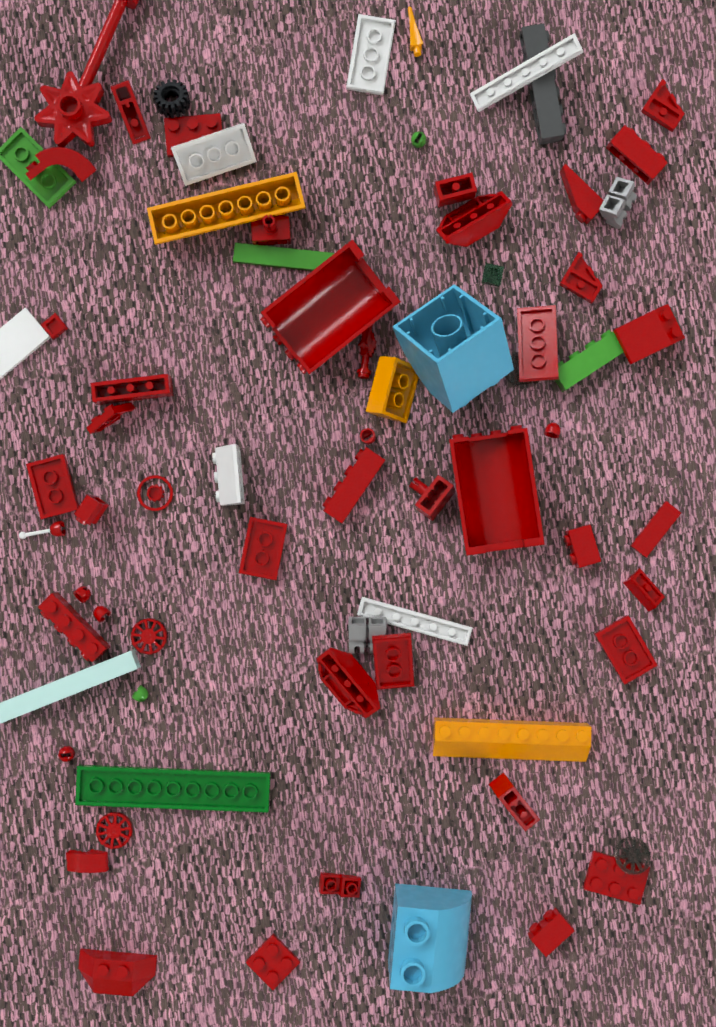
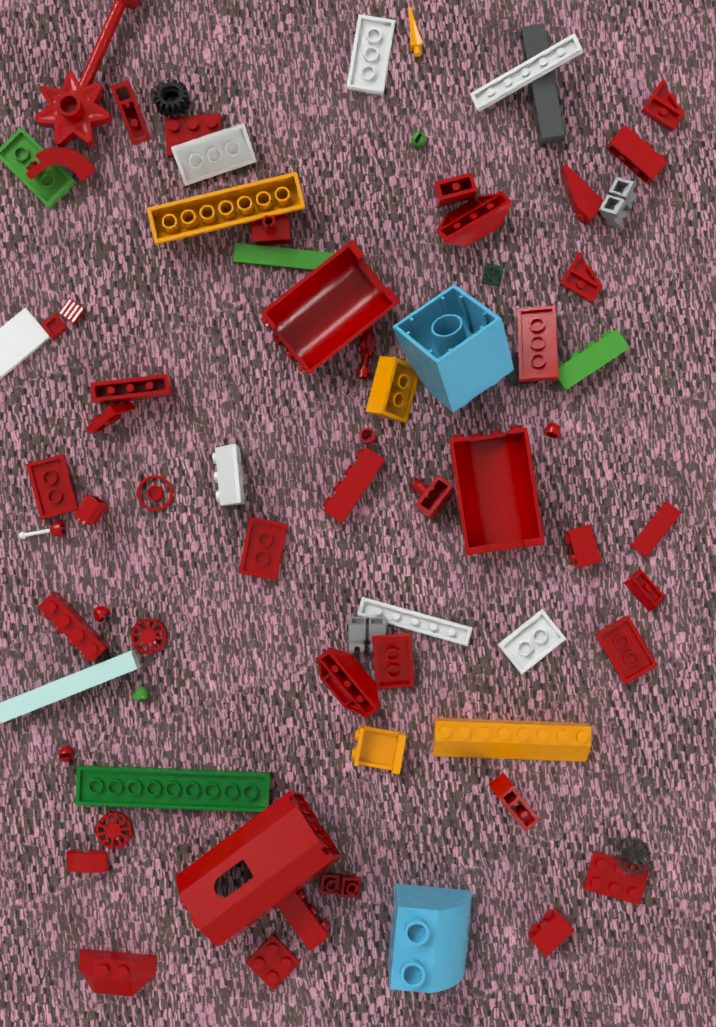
(72, 311): none -> tile
(82, 594): red hinge -> none
(283, 852): none -> red panel
(304, 919): none -> red brick
(379, 748): none -> light orange panel
(531, 641): none -> white tile
(649, 334): red slope -> none

